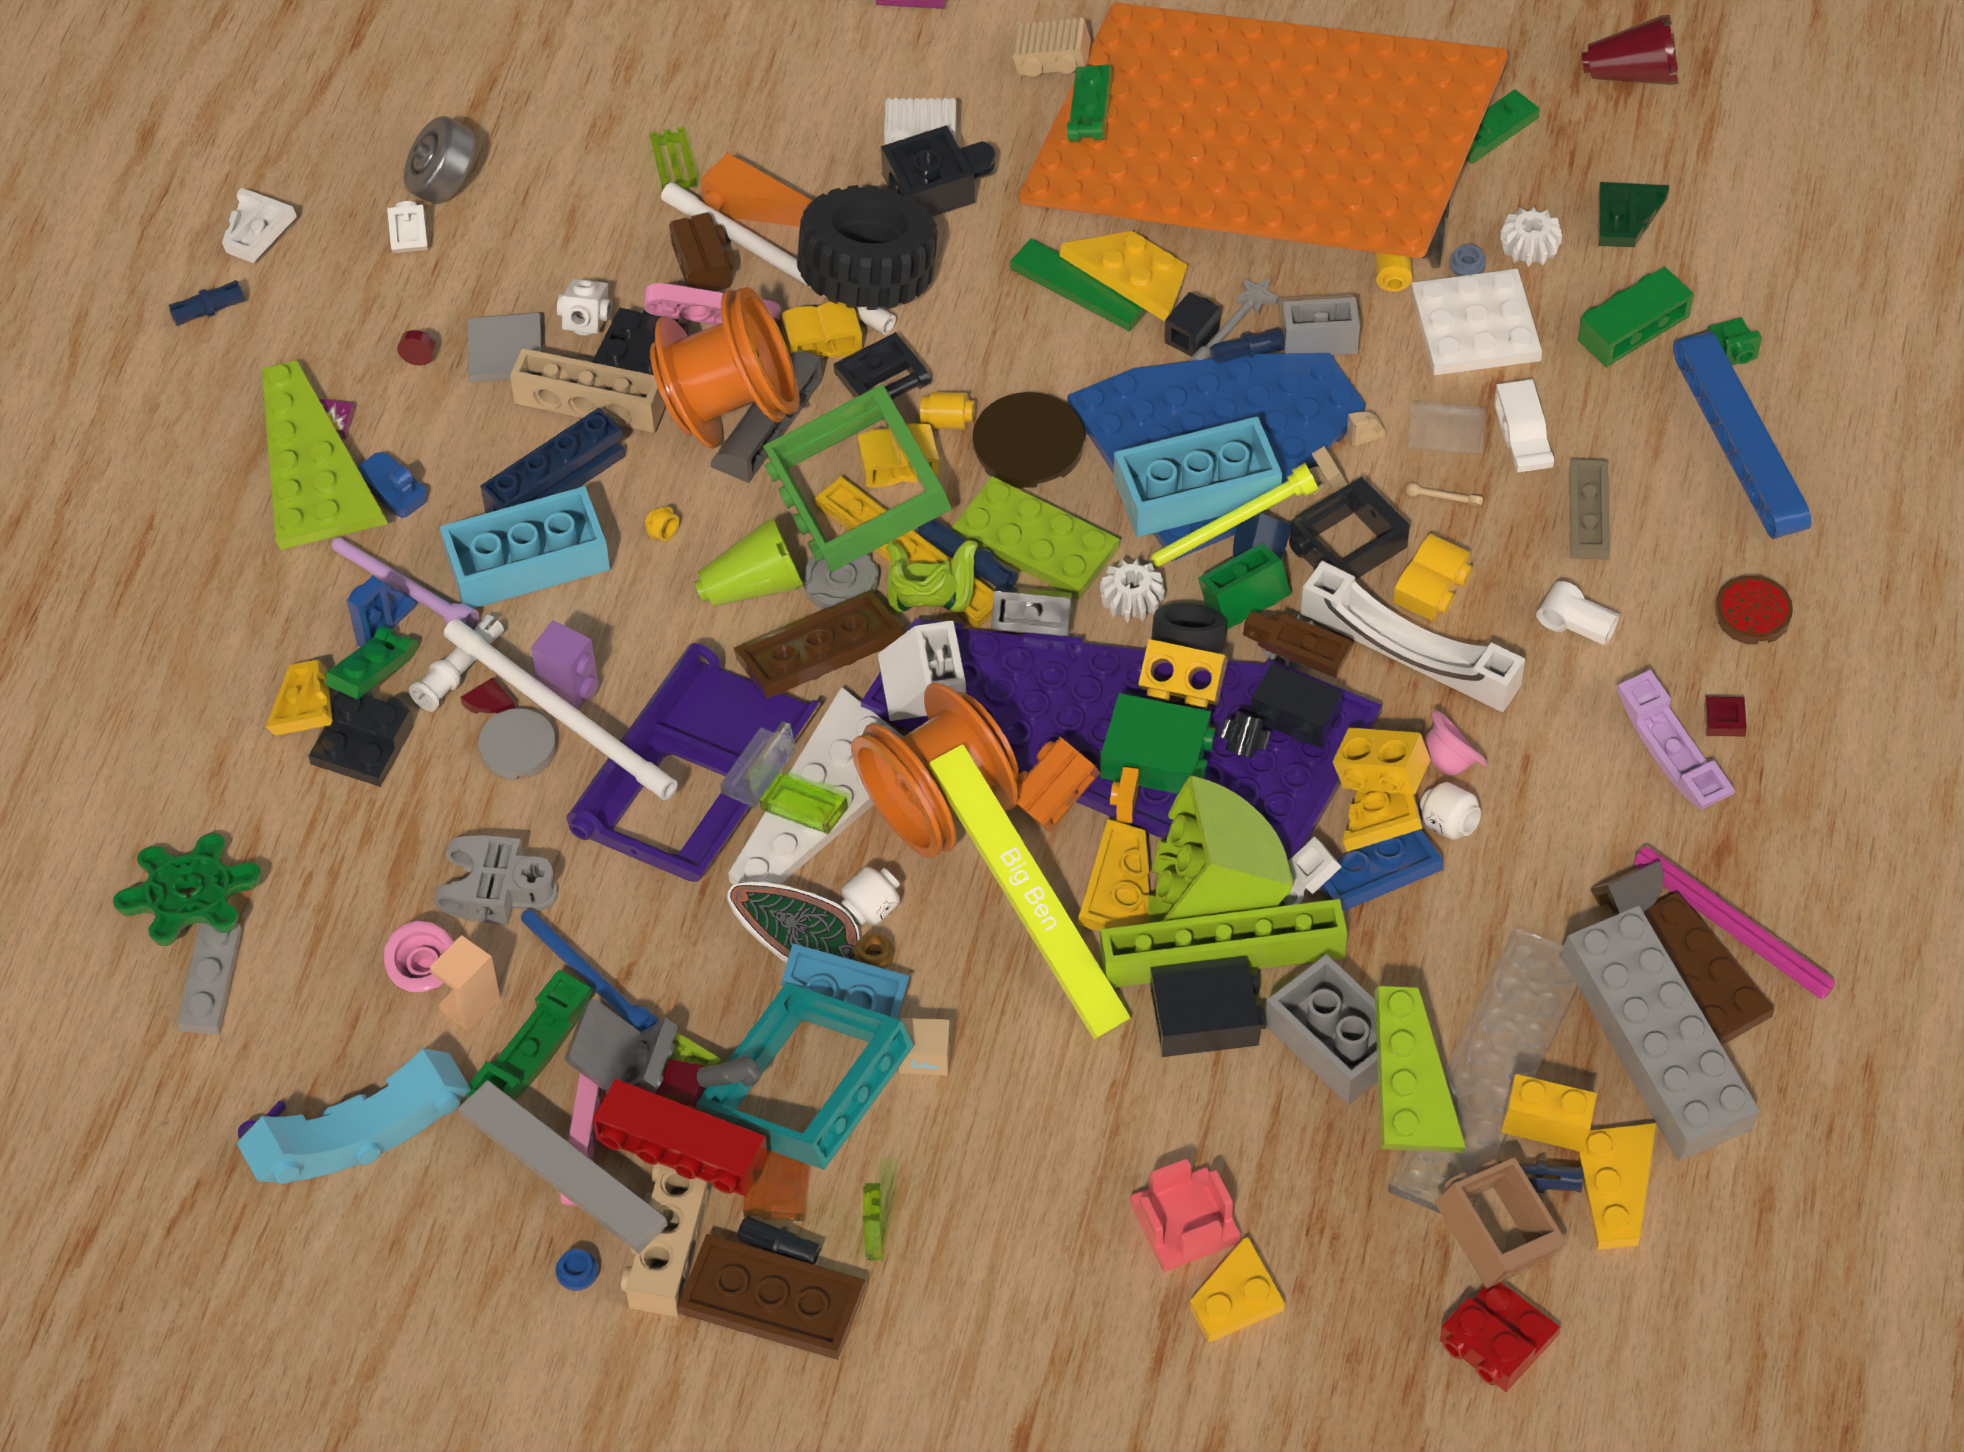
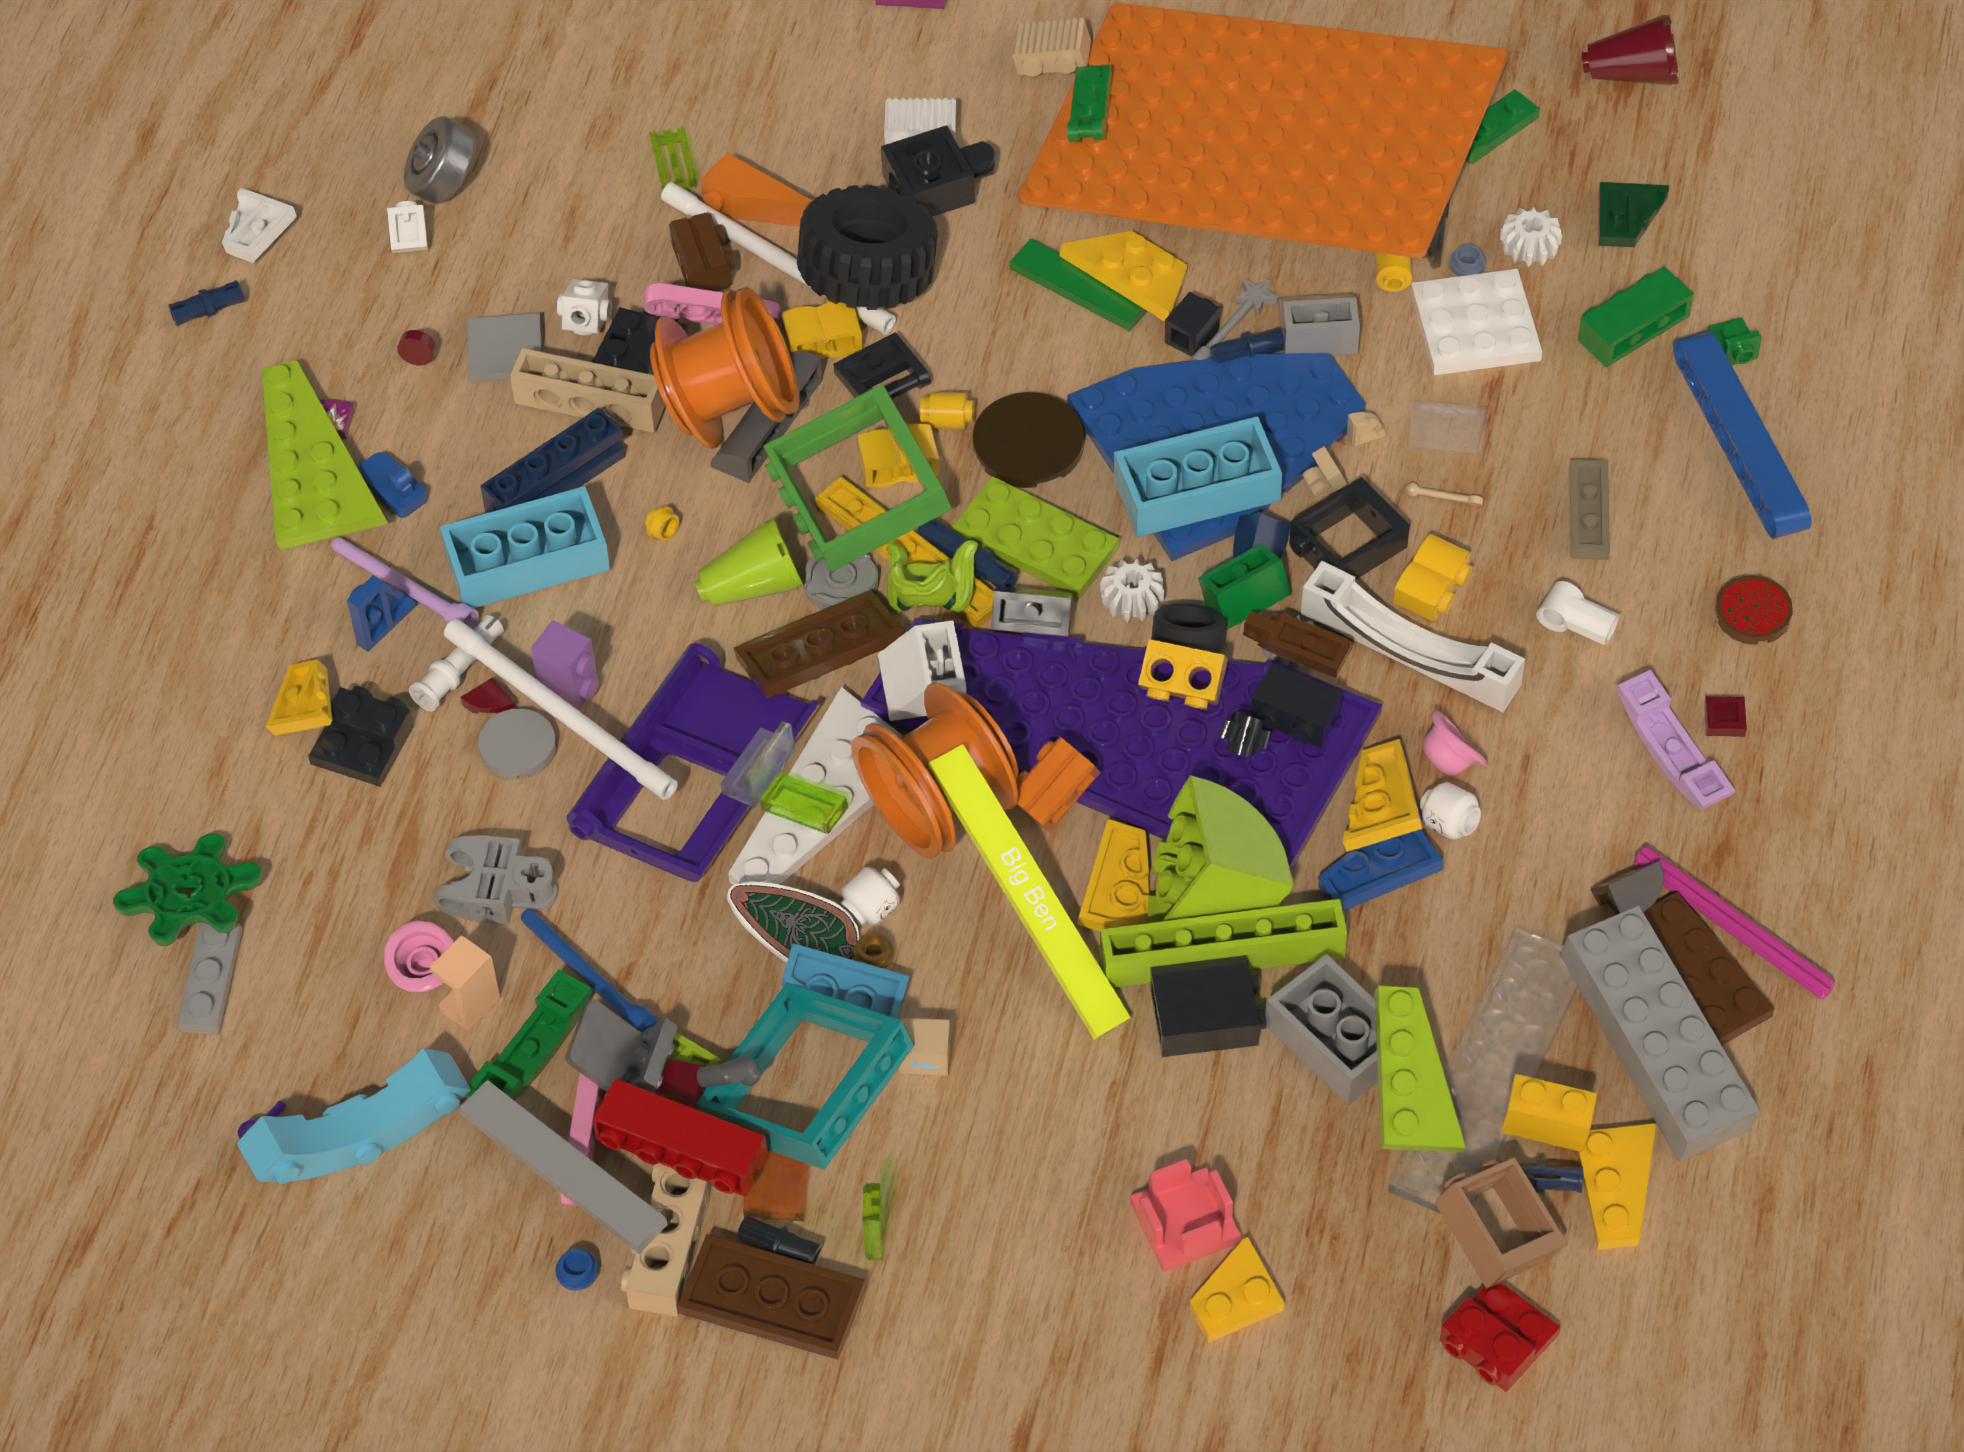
(371, 663): green plate -> none
(1125, 794): light orange plate -> none
(1158, 740): green brick -> none
(1298, 483): neon yellow piece -> none
(1310, 870): white plate -> none
(1381, 760): yellow brick -> none
(1523, 425): white piece -> none

